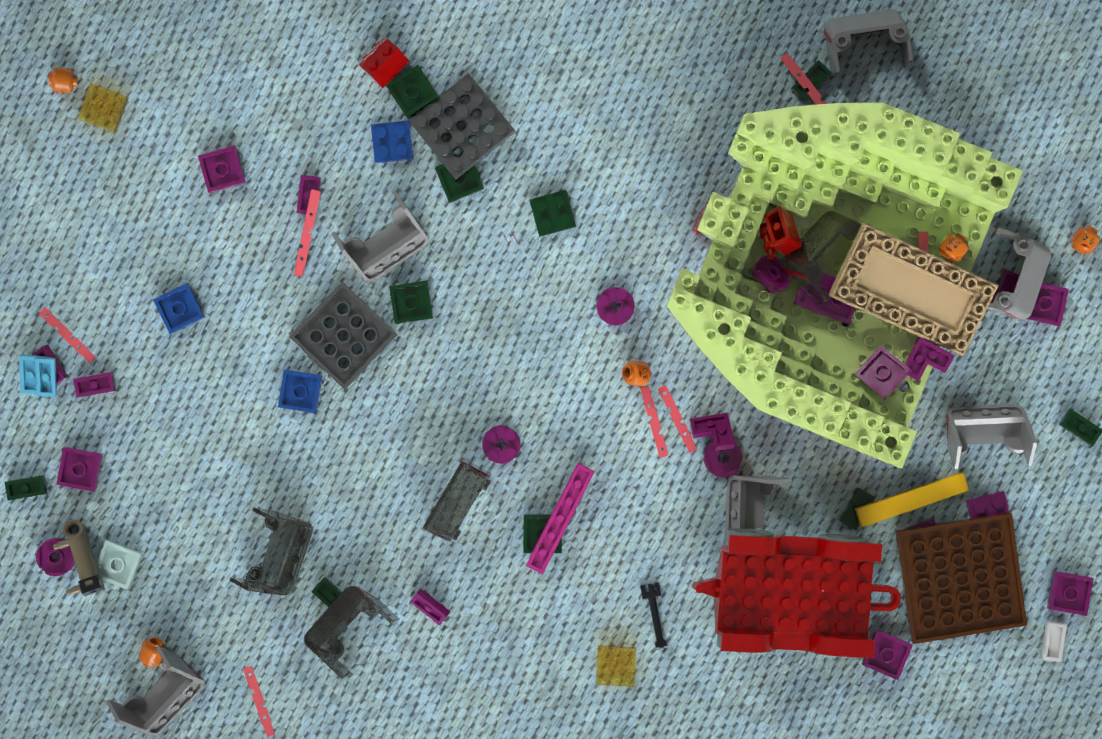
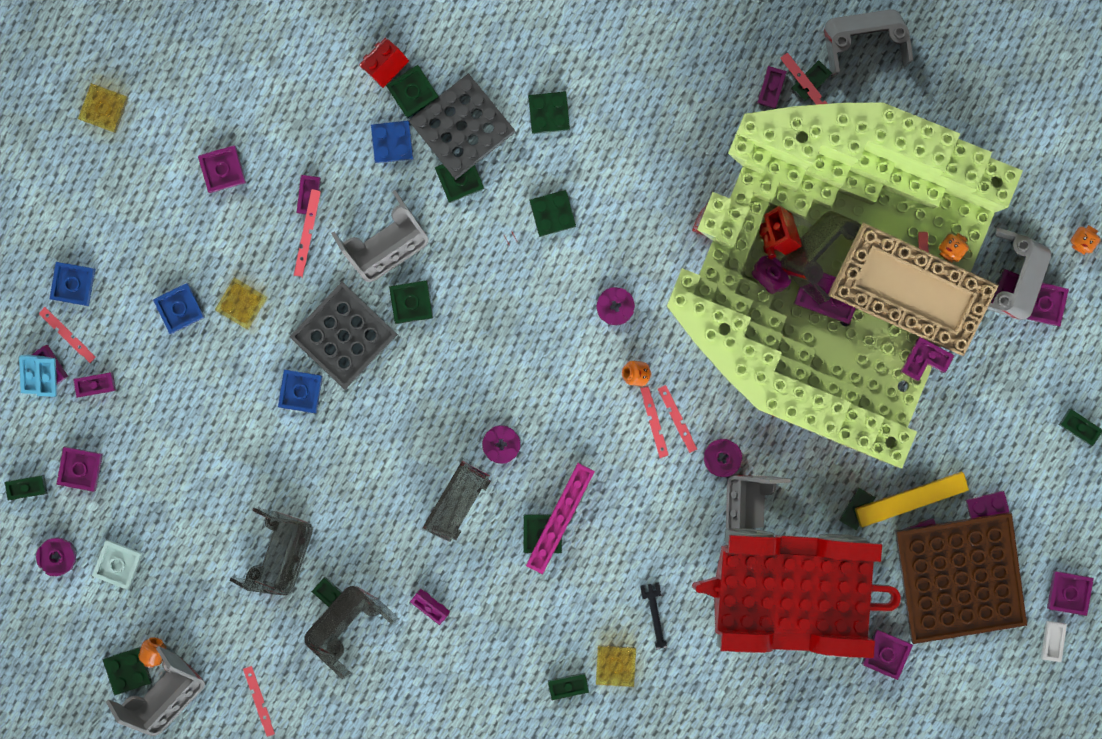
(62, 80): orange head -> none
(72, 283): none -> blue plate
(90, 581): dark tan piece -> none
(126, 671): none -> dark green plate
(241, 303): none -> clear yellow plate
(549, 112): none -> dark green plate
(568, 686): none -> dark green plate
(716, 426): magenta plate -> none
(771, 87): none -> magenta plate
(883, 372): magenta plate -> none
(989, 425): light grey windscreen -> none

